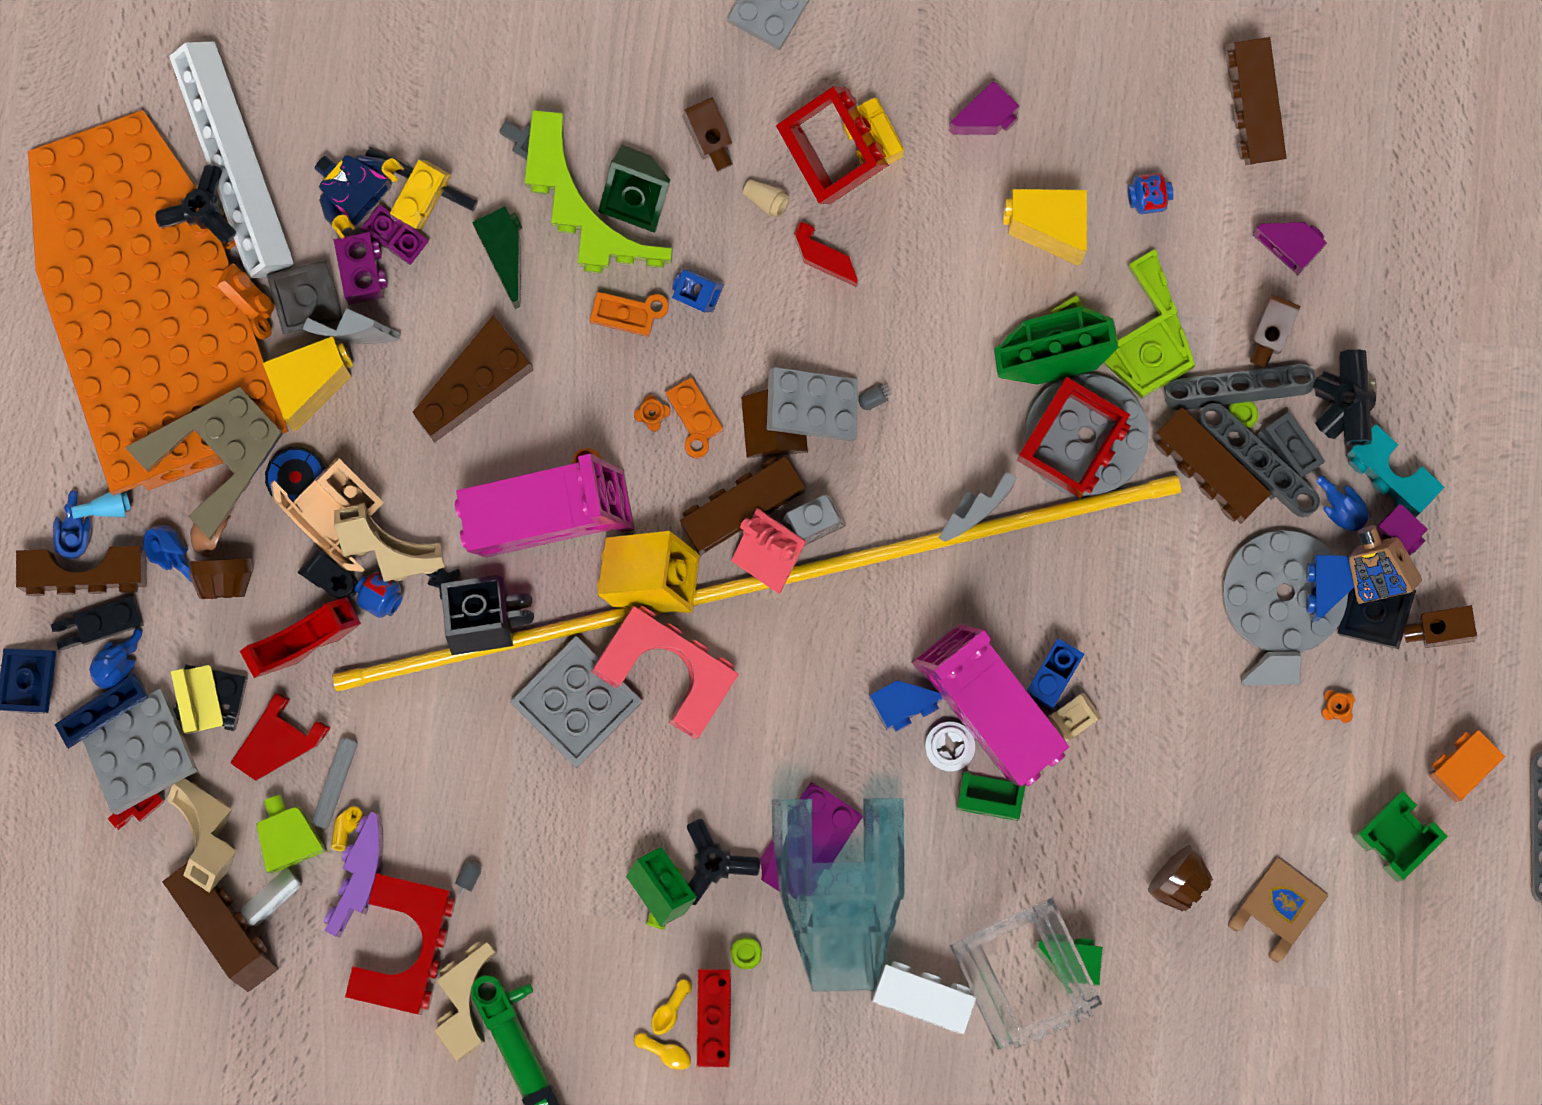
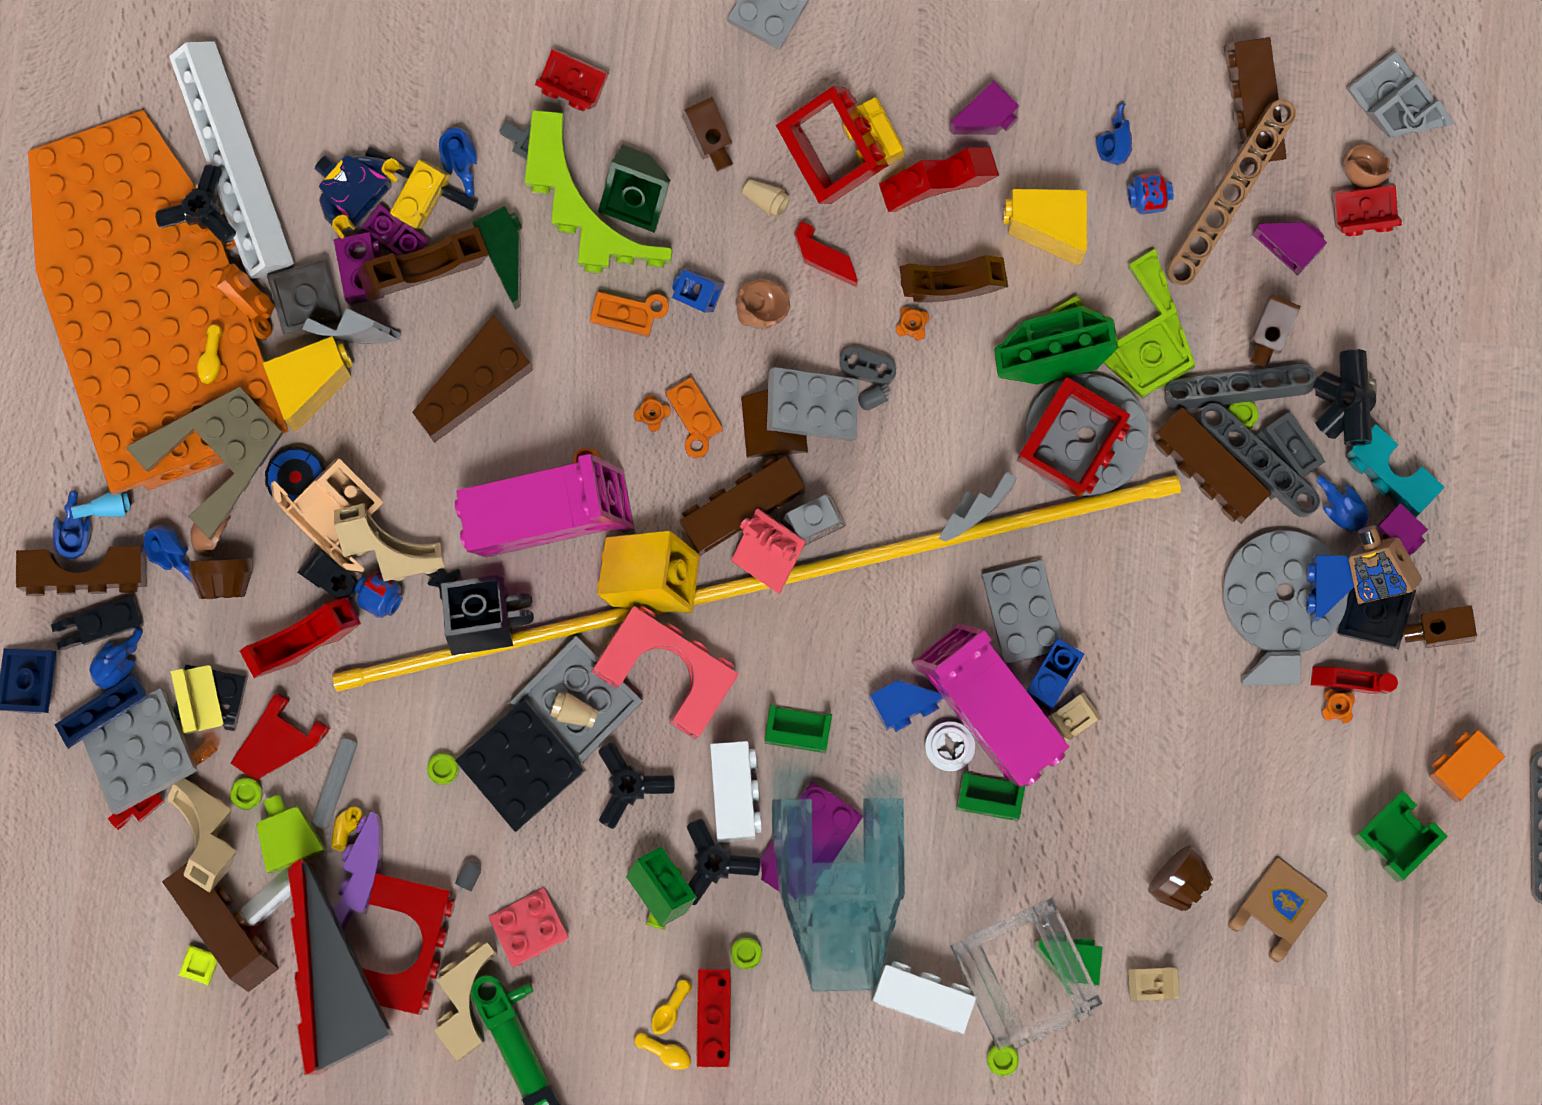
(198, 965): none -> neon yellow tile
(204, 752): none -> clear orange tile
(209, 362): none -> yellow piece
(246, 794): none -> lime tile
(332, 990): none -> dark grey piece
(399, 272): none -> reddish brown arch
(442, 769): none -> lime tile
(458, 152): none -> blue piece
(520, 765): none -> black plate
(528, 927): none -> coral hinge
(572, 80): none -> red bracket
(572, 710): none -> tan cone
(645, 785): none -> black bush
(735, 792): none -> white brick
(762, 304): none -> nougat hair
(797, 729): none -> green panel
(870, 359): none -> dark grey beam
(917, 331): none -> orange plate
(934, 177): none -> red arch
(953, 281): none -> reddish brown arch
(1002, 1061): none -> lime tile
(1022, 611): none -> light grey plate
(1117, 146): none -> blue piece
(1154, 984): none -> tan bracket
(1243, 184): none -> medium nougat beam
(1353, 680): none -> red piece
(1366, 166): none -> nougat hair
(1366, 209): none -> red bracket
(1397, 98): none -> light grey slope

